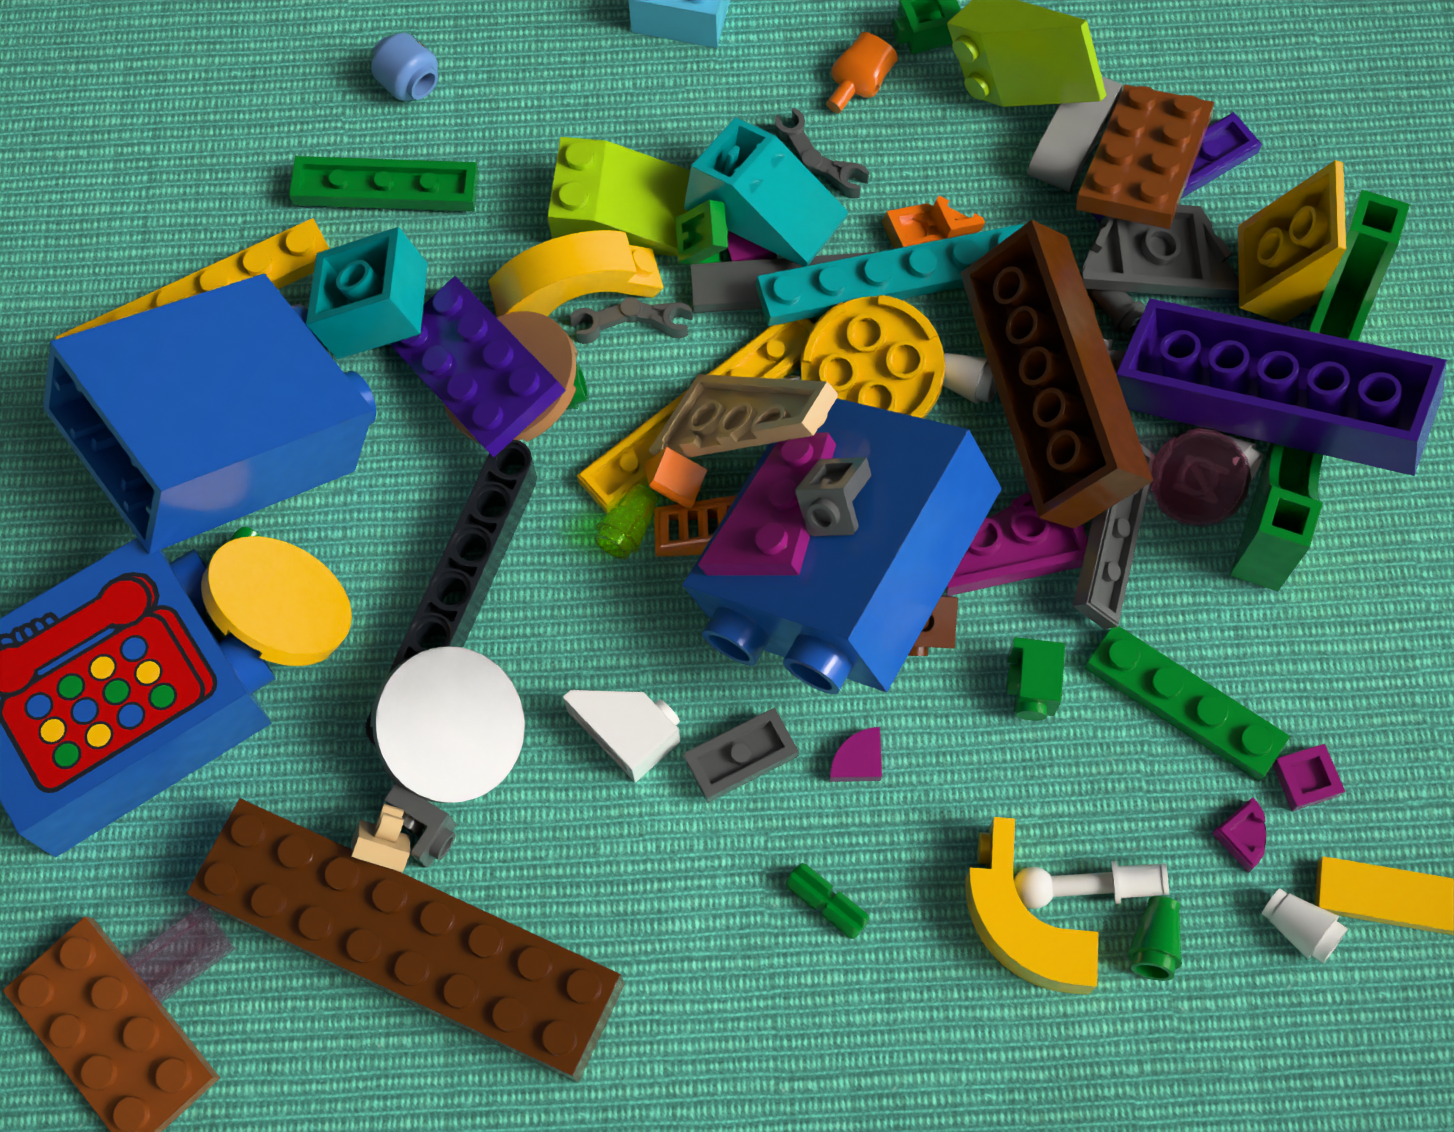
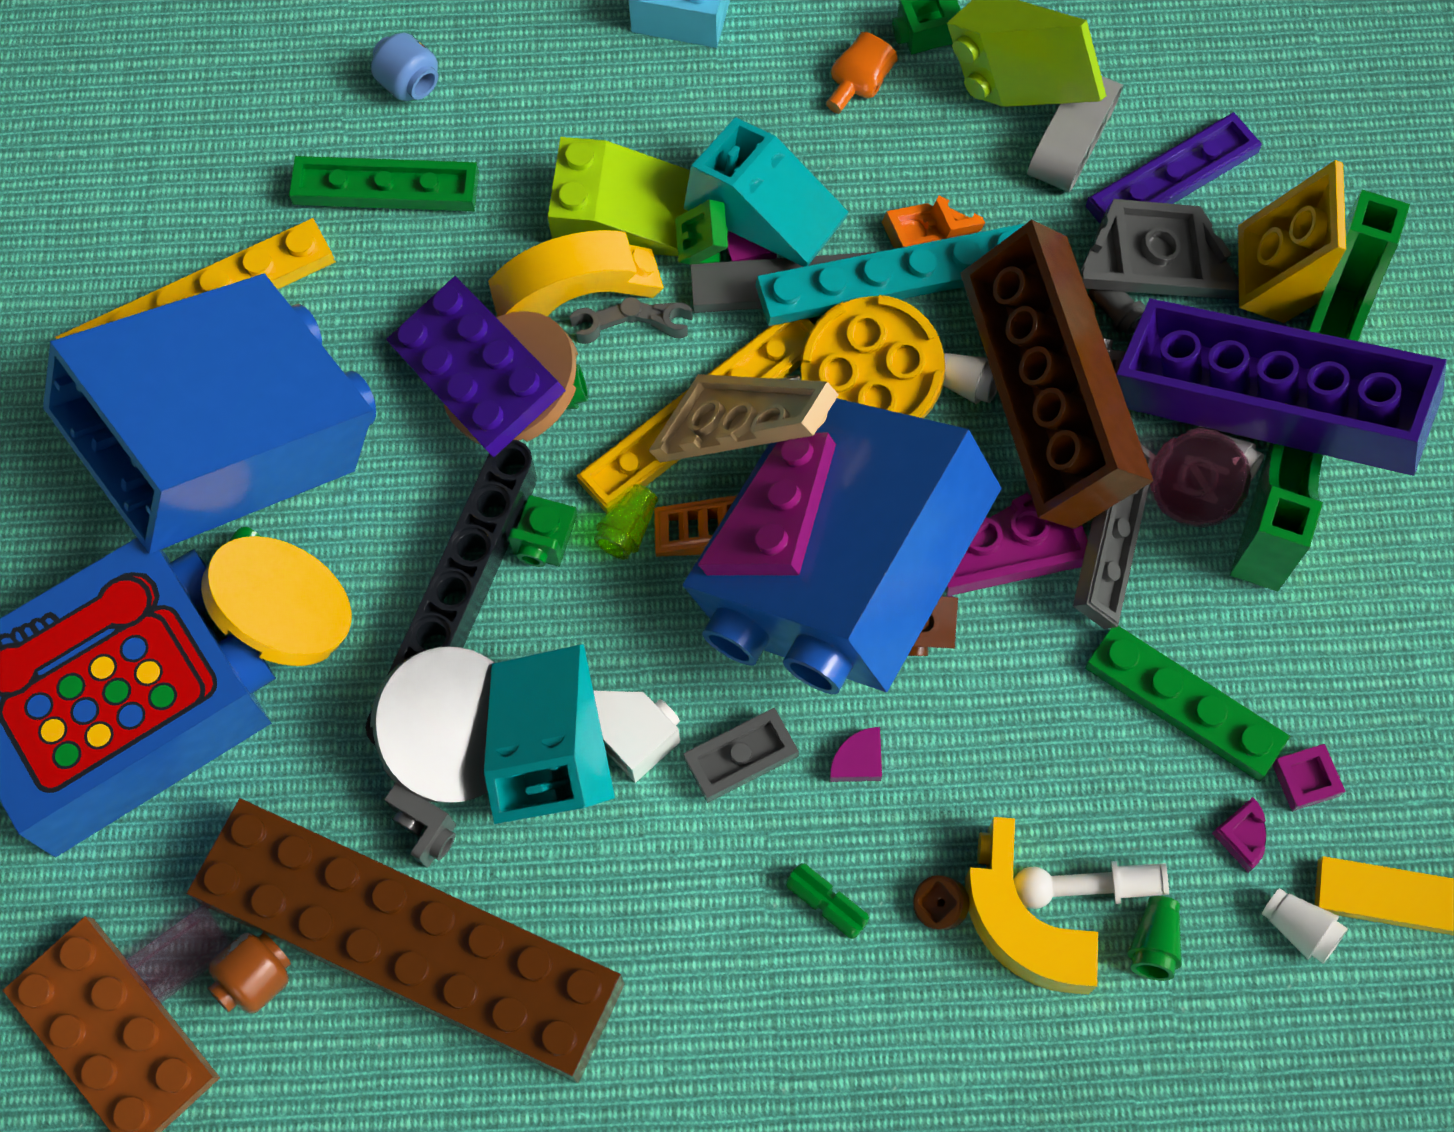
(248, 973): none -> dark orange head
(367, 293): teal brick -> none
(383, 841): tan tile -> none
(543, 532): none -> green bracket
(544, 737): none -> teal slope
(675, 476): orange slope -> none
(828, 495): dark grey bracket -> none
(834, 171): dark grey piece -> none
(941, 902): none -> reddish brown tile
(1035, 677): green brick -> none
(1145, 156): dark orange plate -> none

